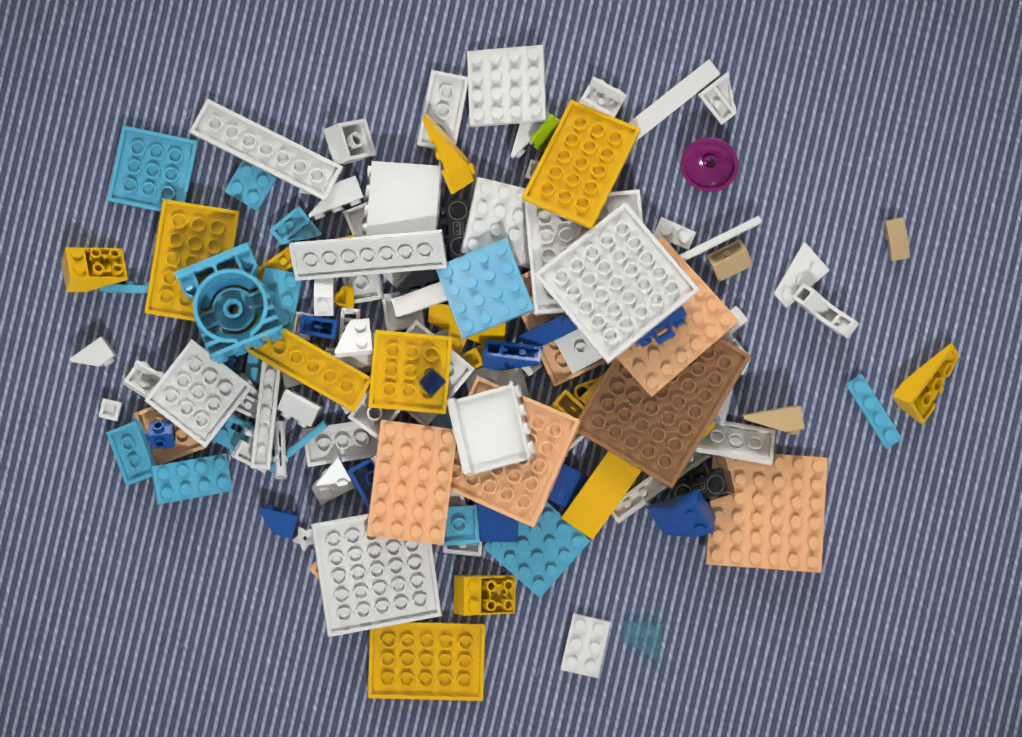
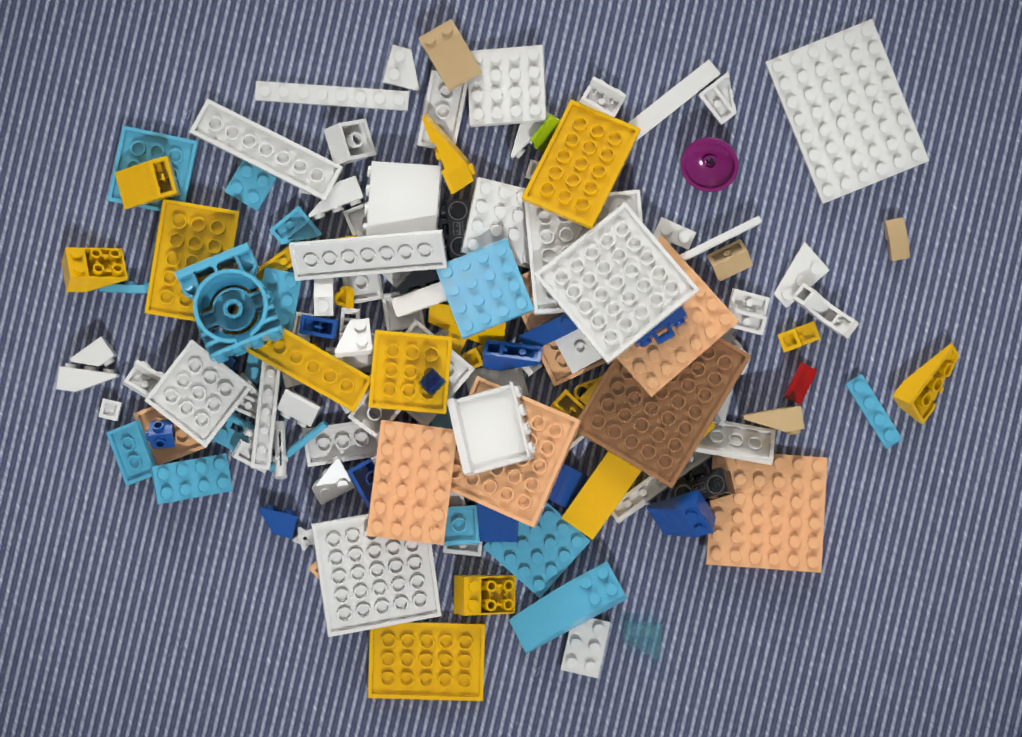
(75, 379): none -> white slope
(147, 182): none -> yellow slope
(332, 96): none -> white plate
(401, 69): none -> white wing
(450, 55): none -> tan slope
(567, 607): none -> medium azure slope
(749, 310): none -> white slope
(799, 336): none -> yellow slope
(800, 383): none -> red panel
(846, 111): none -> white plate

